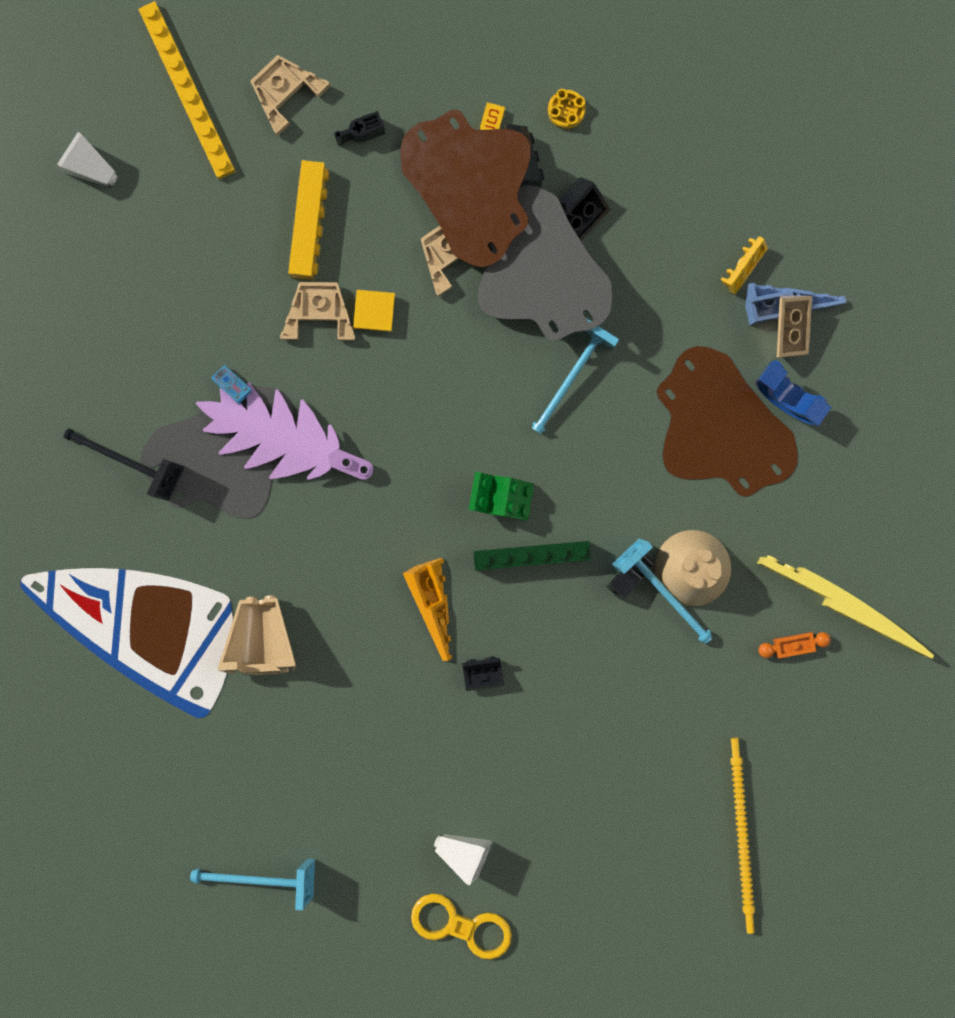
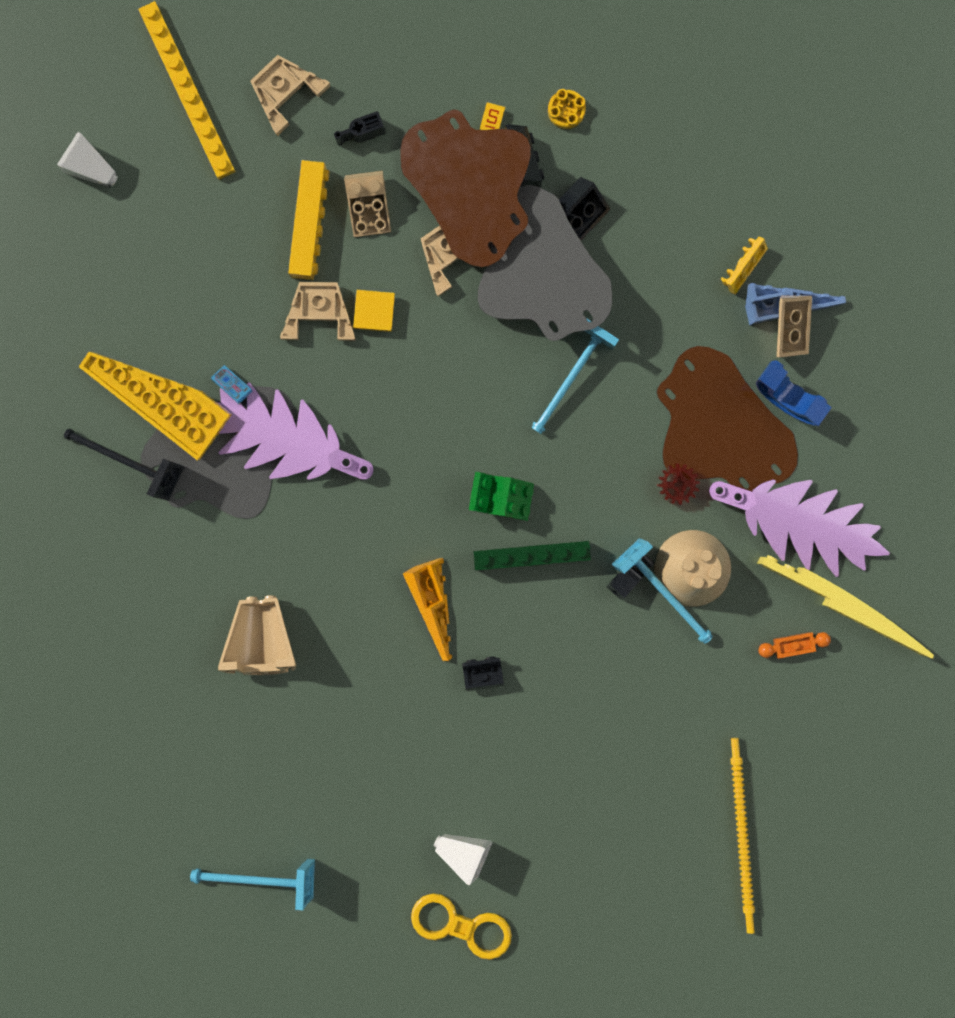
(143, 628): piece -> none
(173, 408): none -> yellow wing
(367, 203): none -> tan slope
(679, 493): none -> clear red gear
(806, 524): none -> lavender plant

